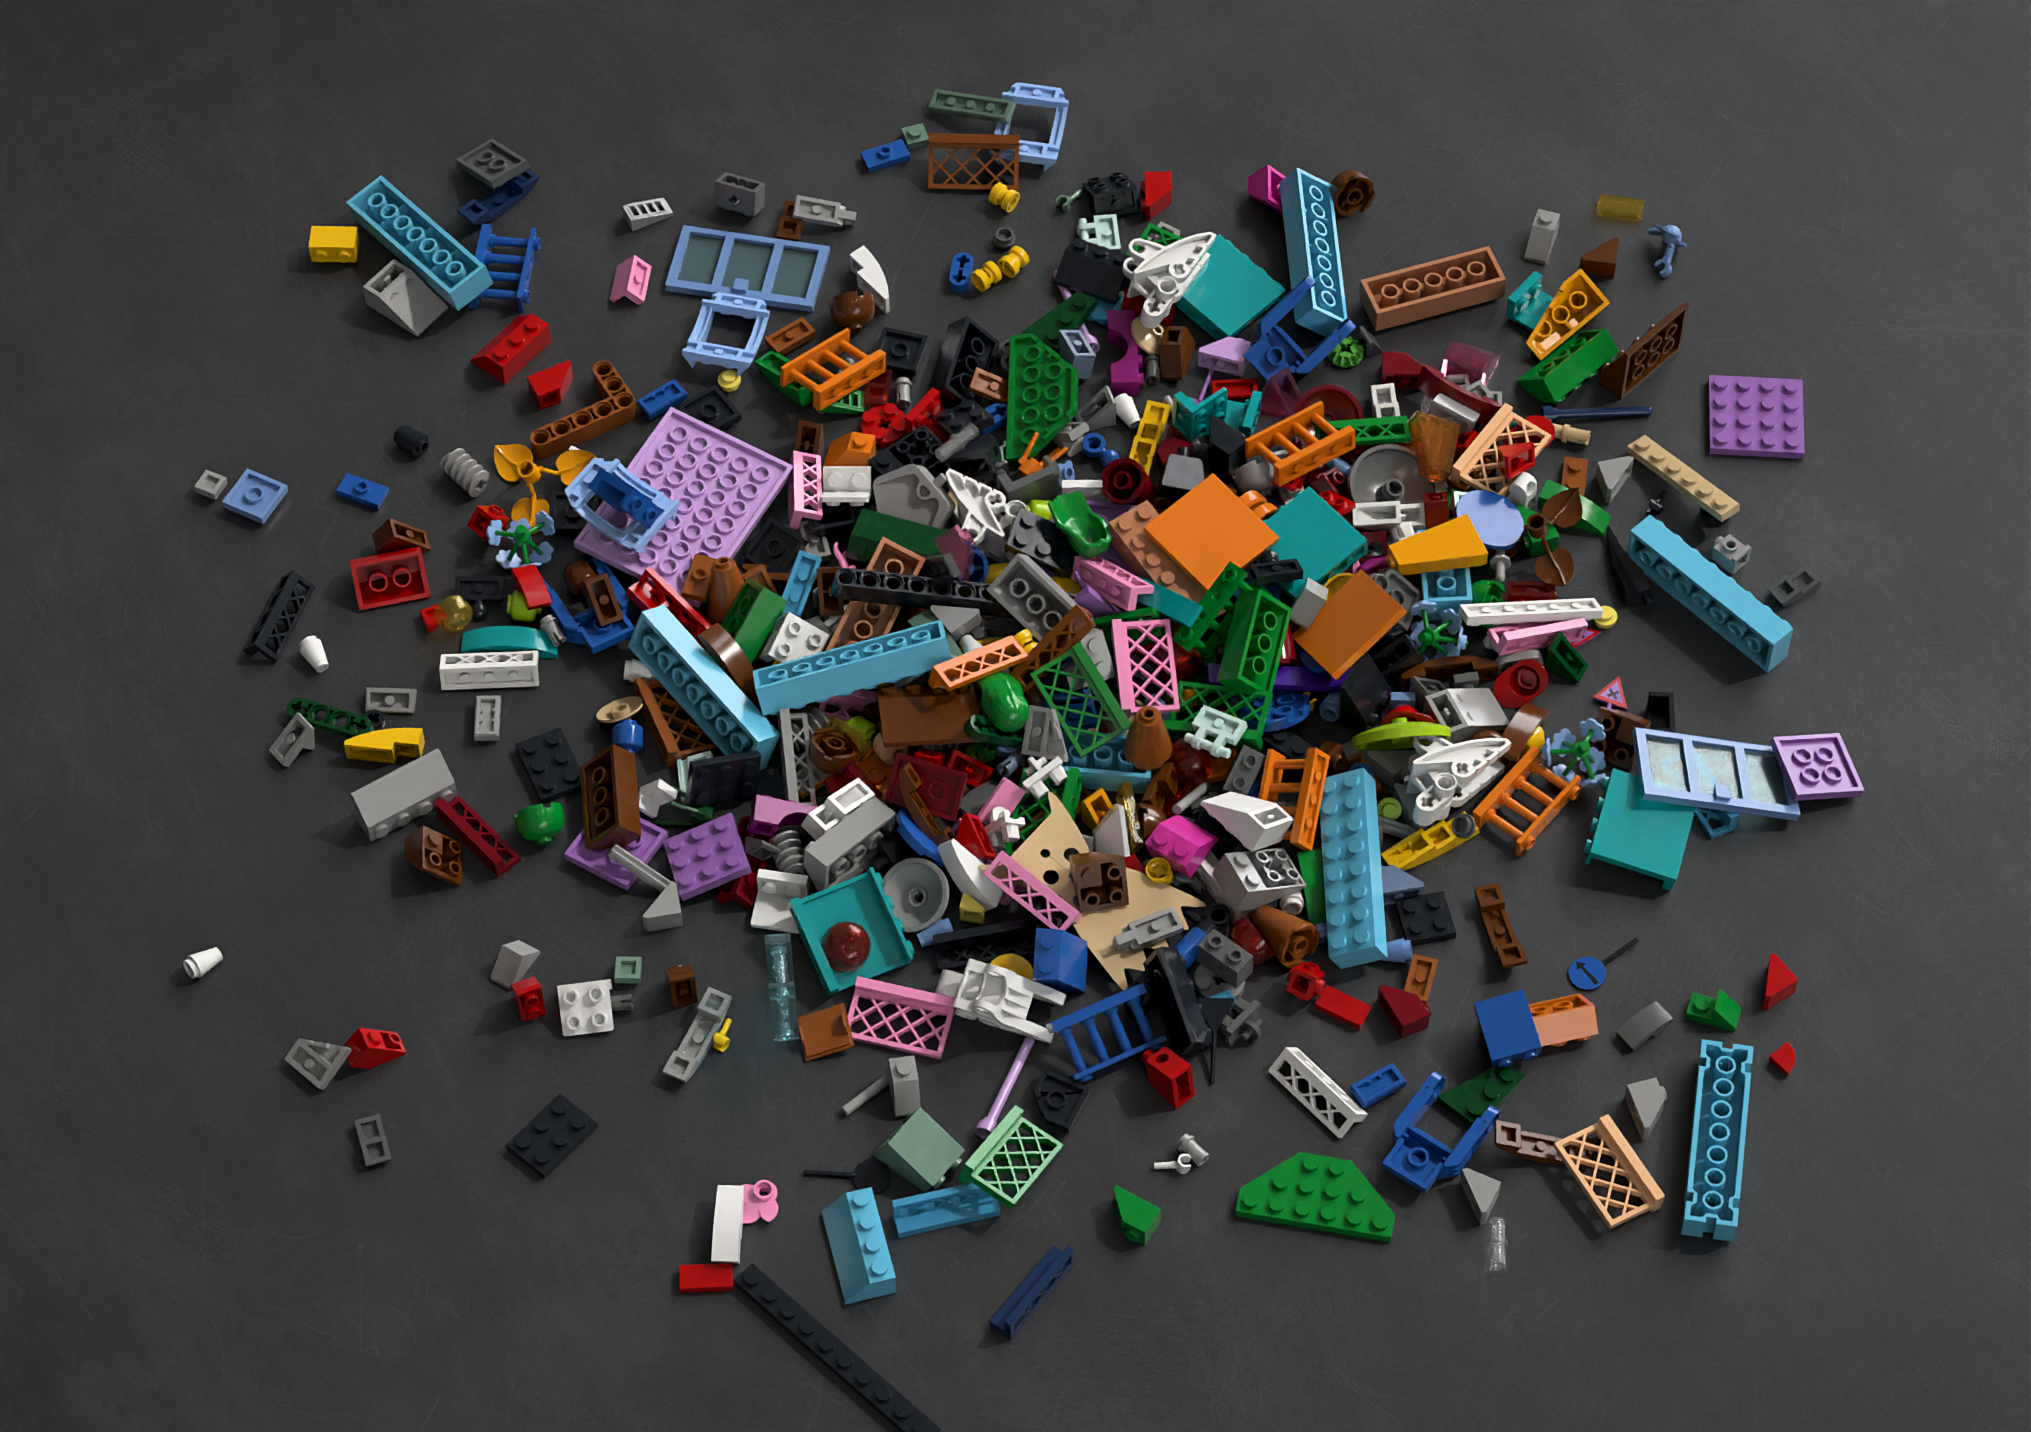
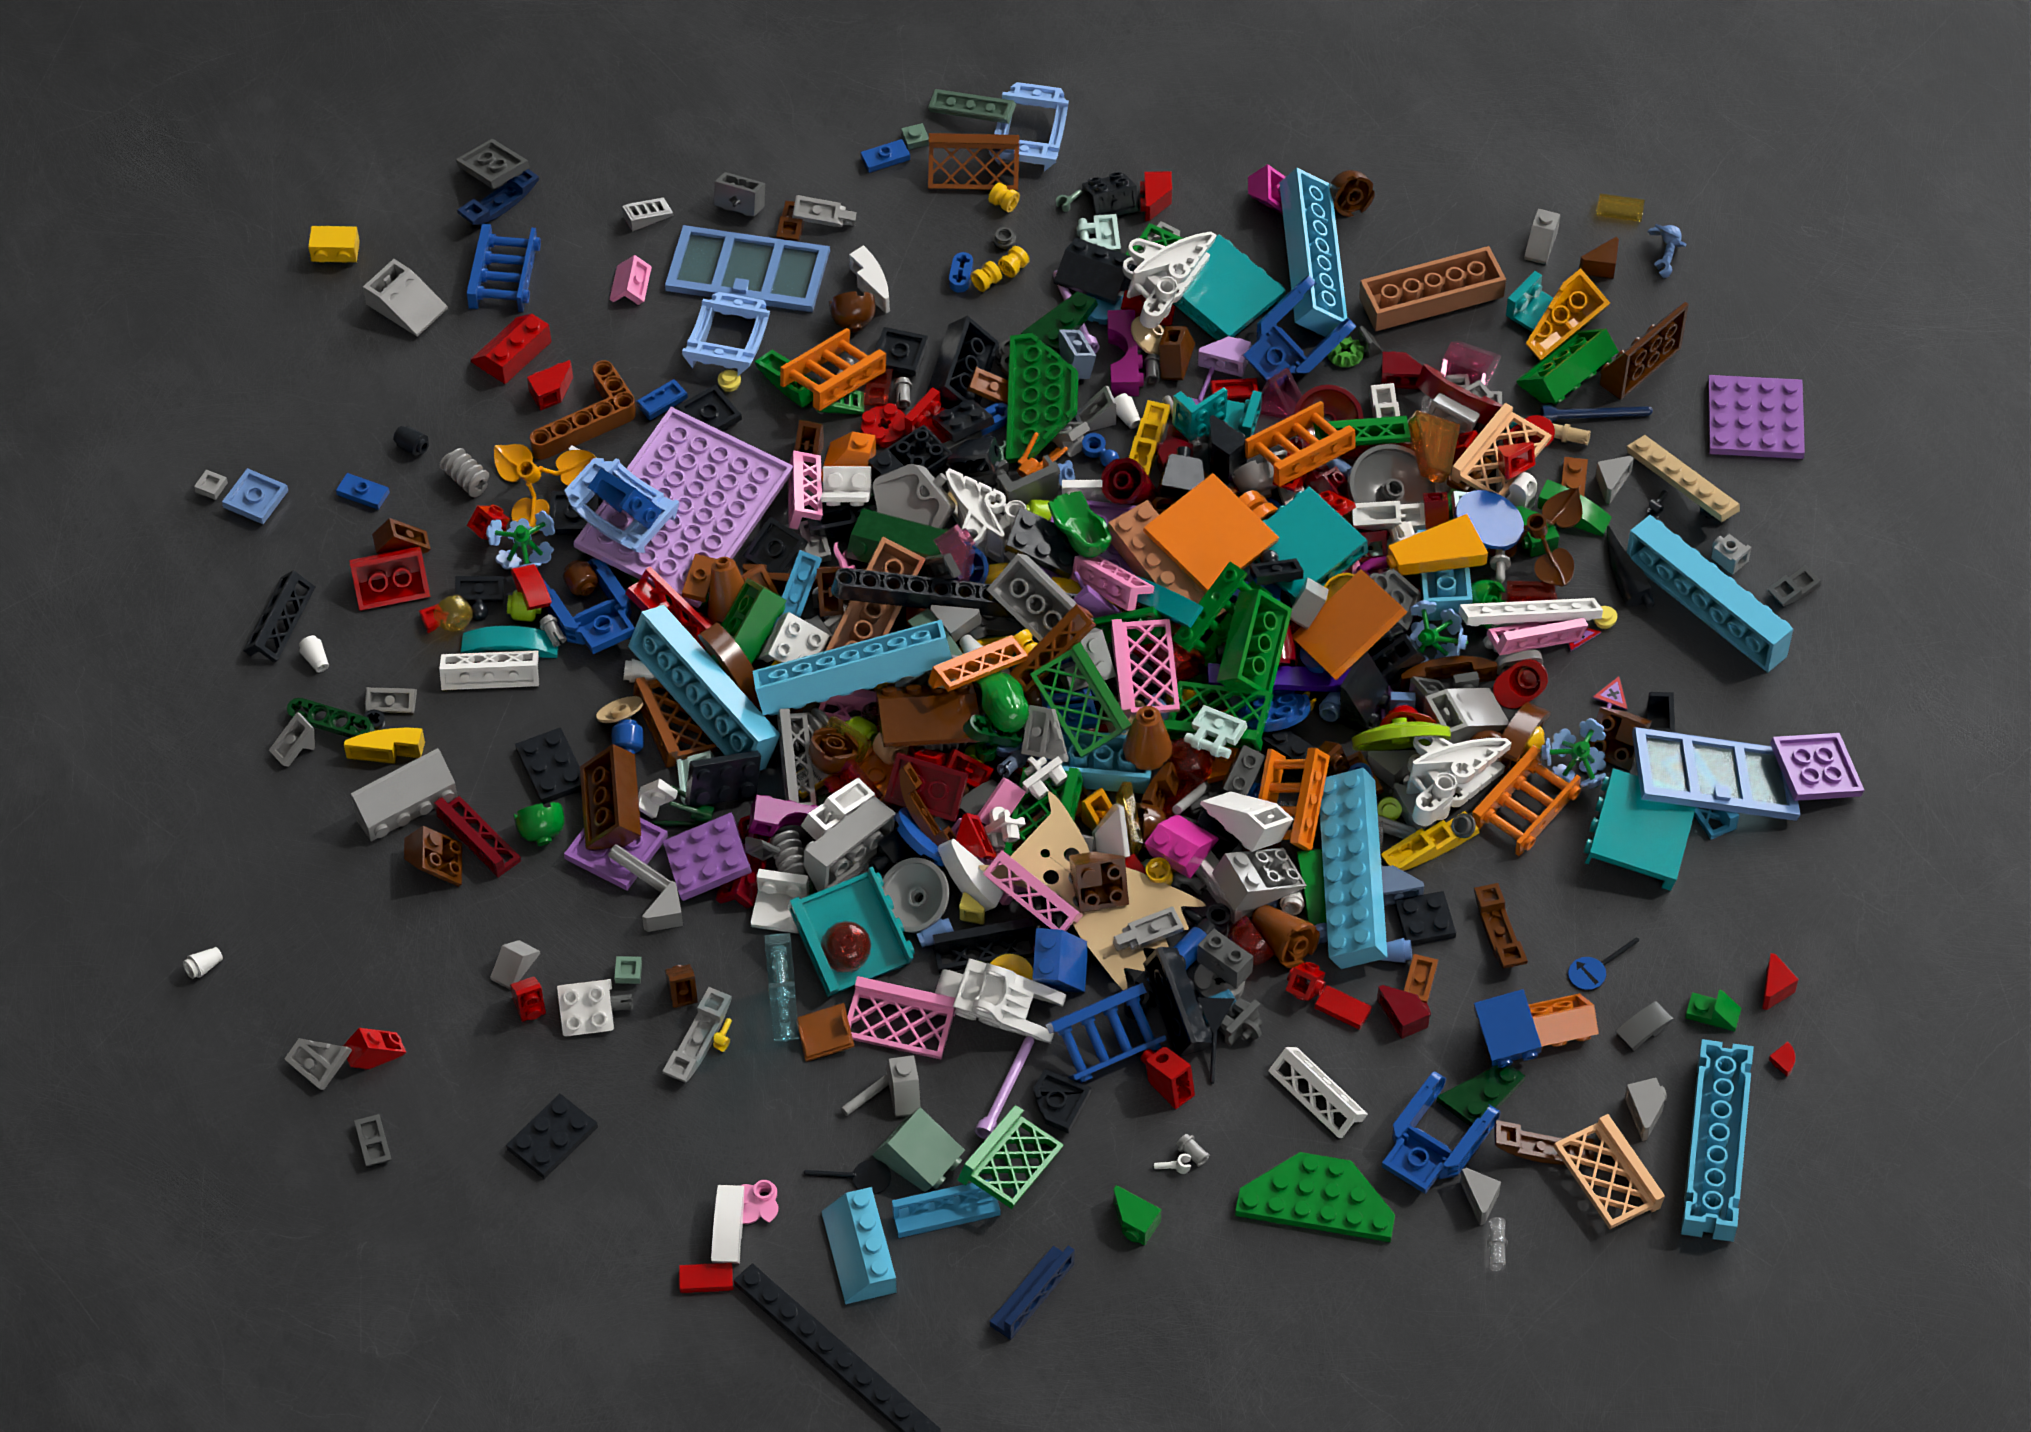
(419, 243): medium azure brick -> none
(487, 718): light grey plate -> none
(601, 598): reddish brown slope -> none
(790, 336): dark orange plate -> none
(956, 442): clear pin -> none
(1377, 1086): blue plate -> none
(1564, 660): dark green slope -> none

